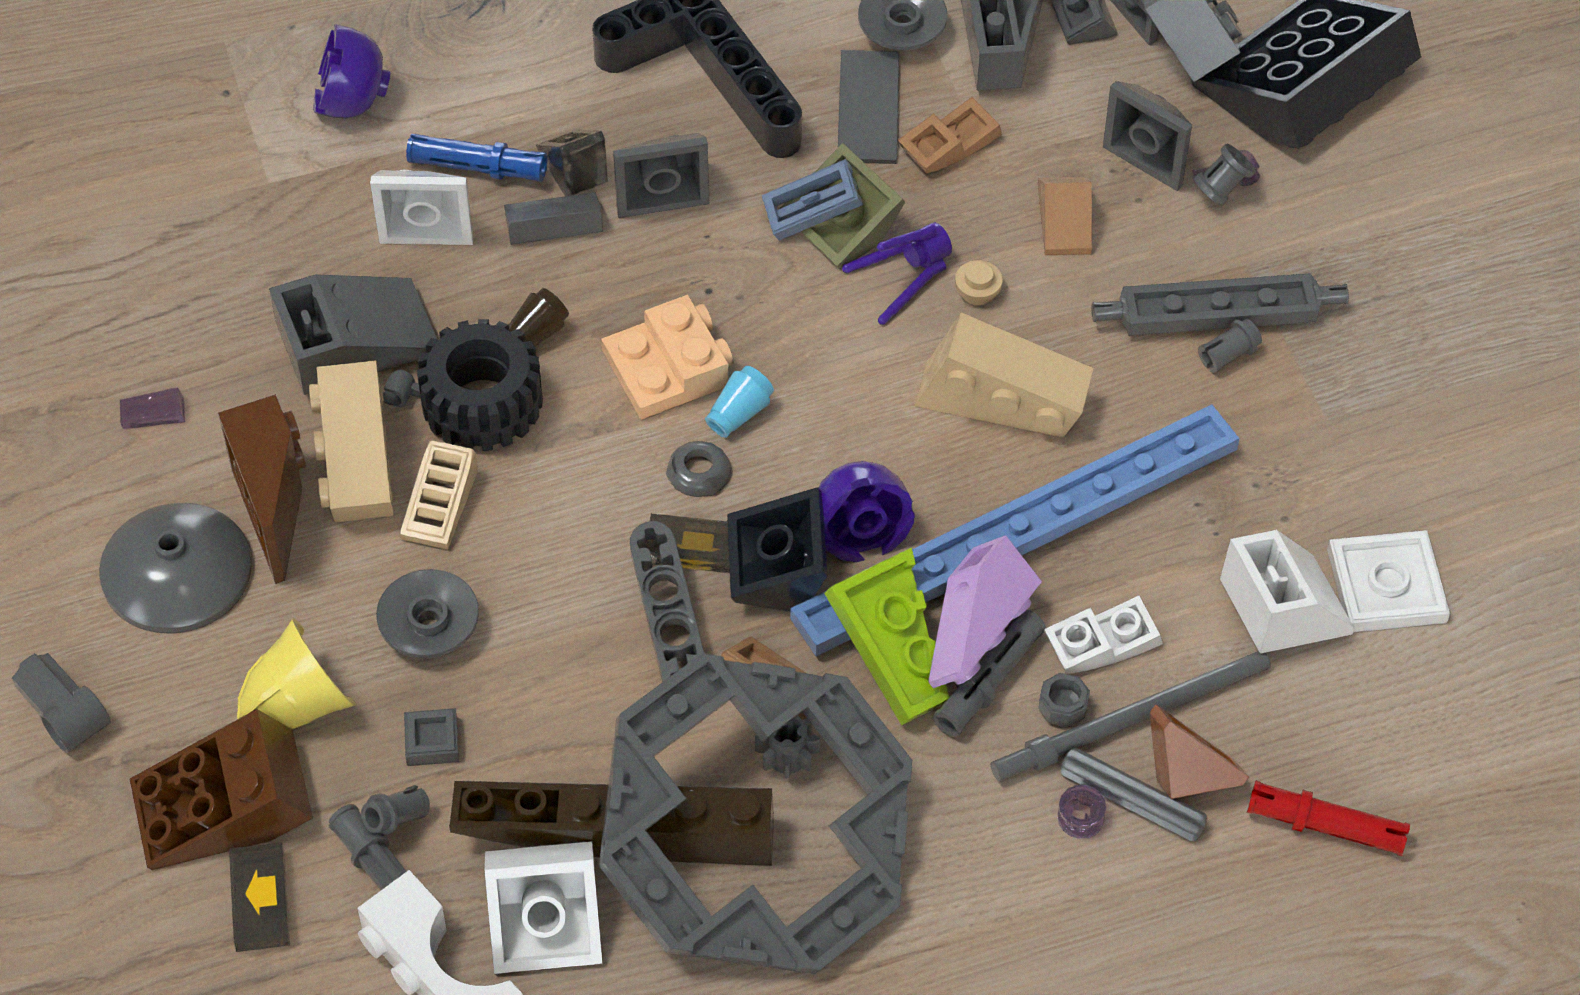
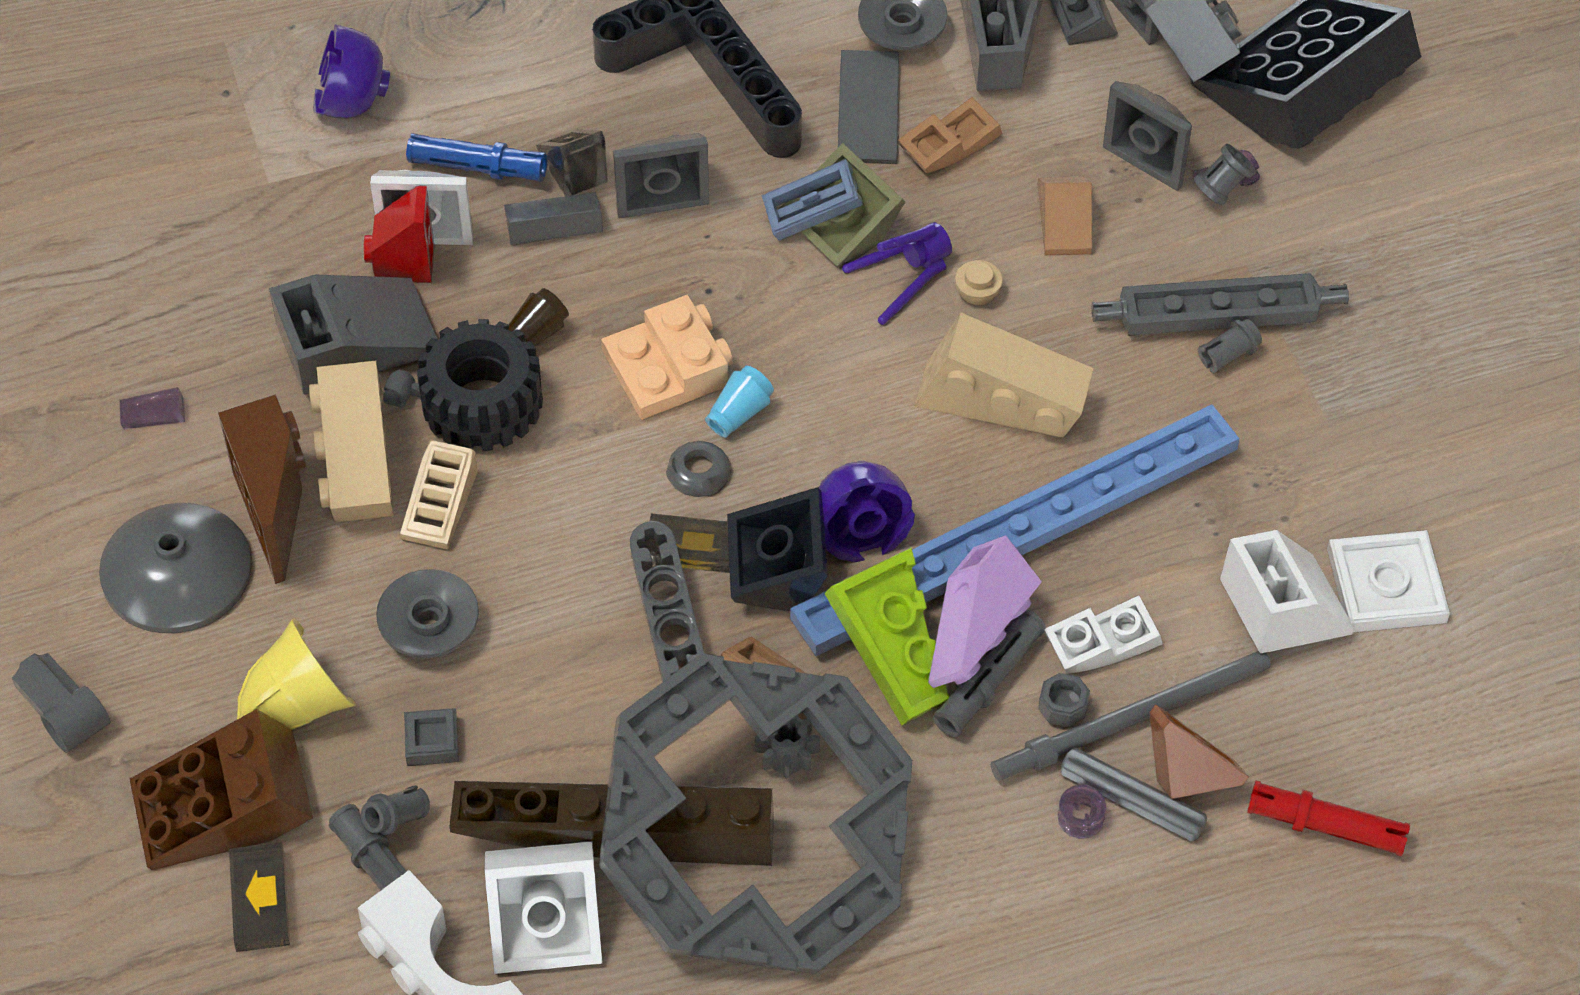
(403, 239): none -> red slope

